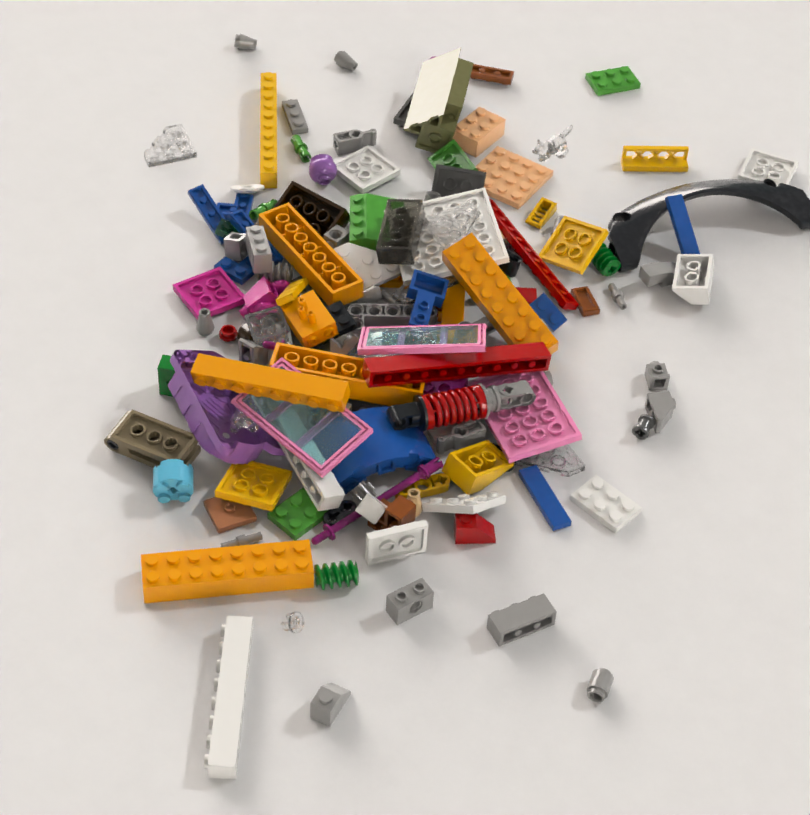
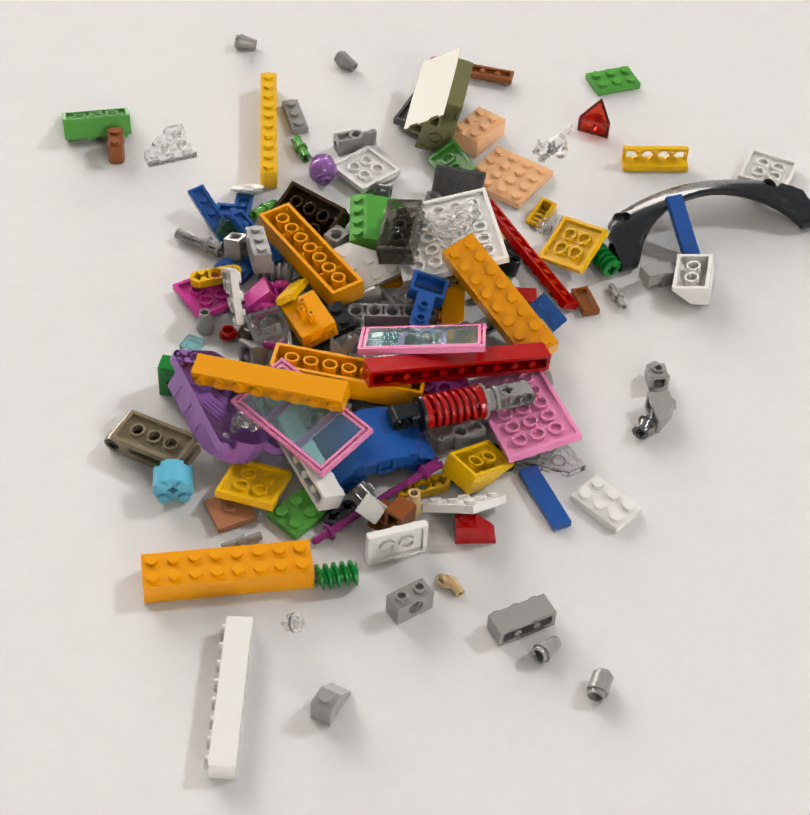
(95, 123): none -> bright green slope
(115, 145): none -> dark orange brick
(192, 343): none -> clear light blue tile
(206, 244): none -> light grey pin
(210, 281): none -> yellow beam
(231, 281): none -> white plate
(388, 189): none -> dark grey bush
(450, 582): none -> tan arm
(544, 226): none -> clear plate
(544, 650): none -> light grey cone
(595, 120): none -> clear red slope

